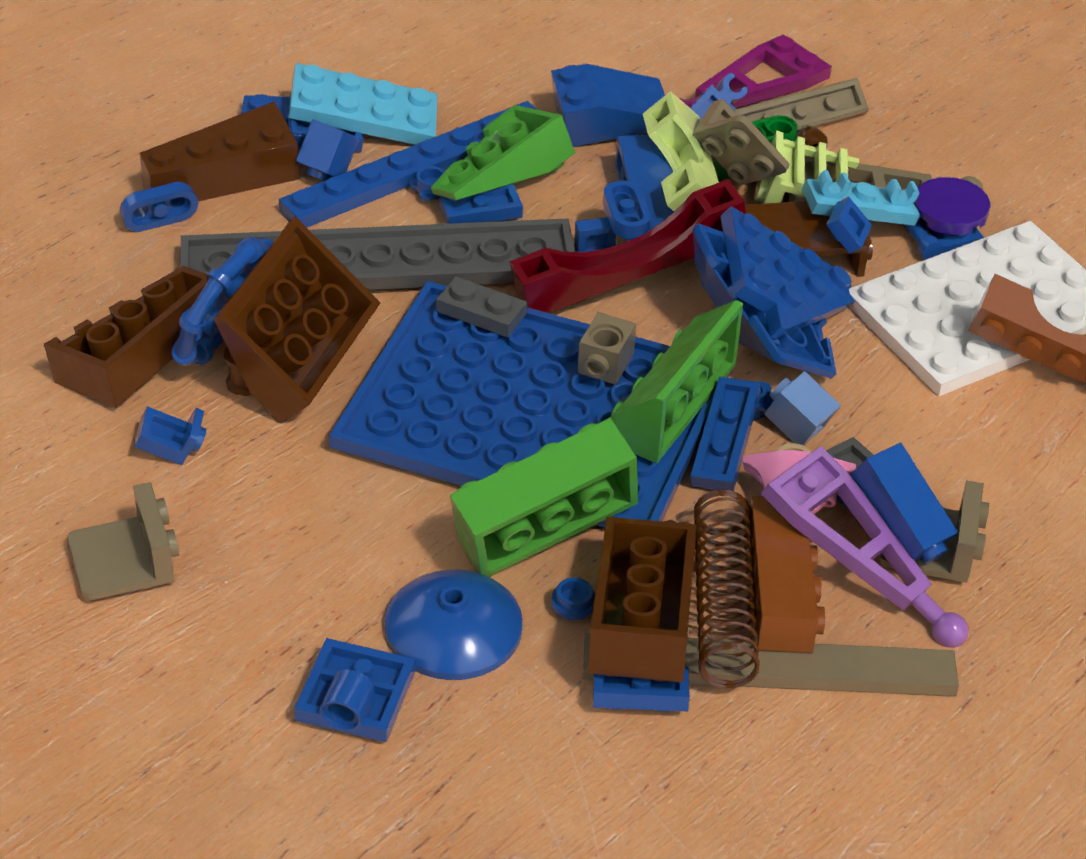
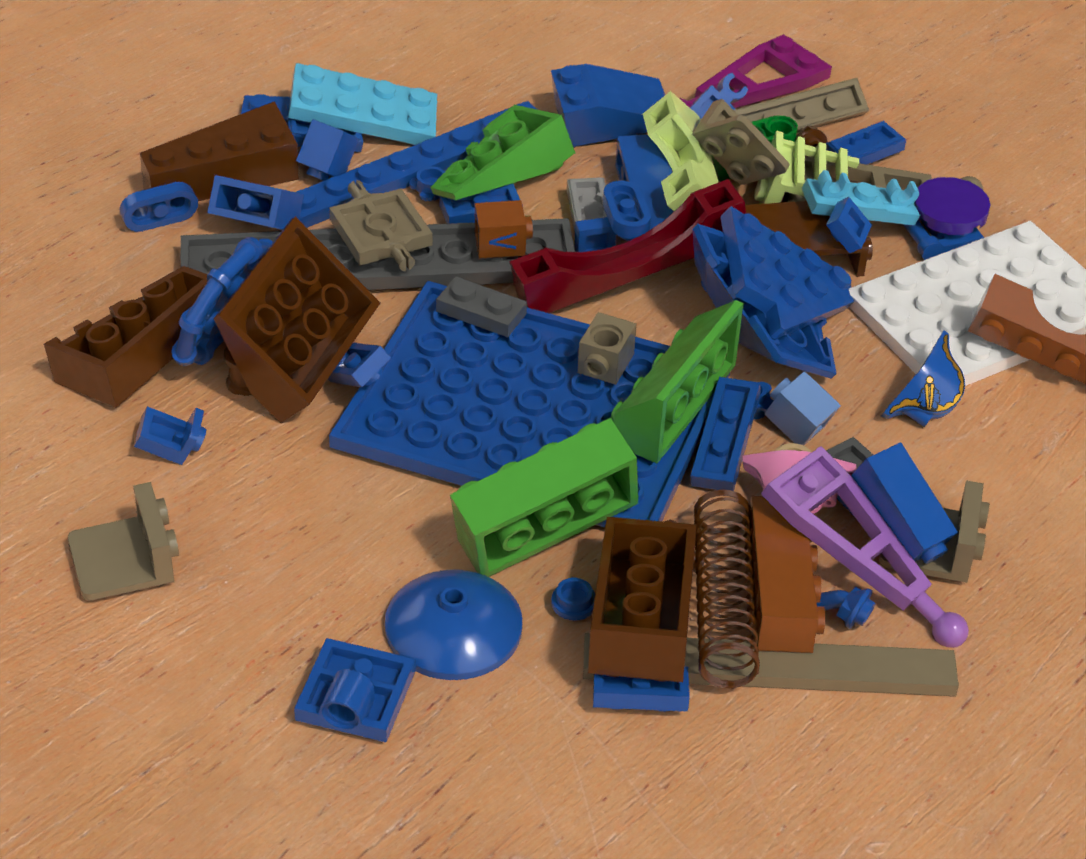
(254, 202): none -> blue brick
(360, 365): none -> blue plate
(380, 226): none -> dark tan plate
(501, 229): none -> dark orange brick
(586, 198): none -> light grey plate
(853, 606): none -> blue plate
(870, 143): none -> blue plate
(933, 389): none -> blue hat

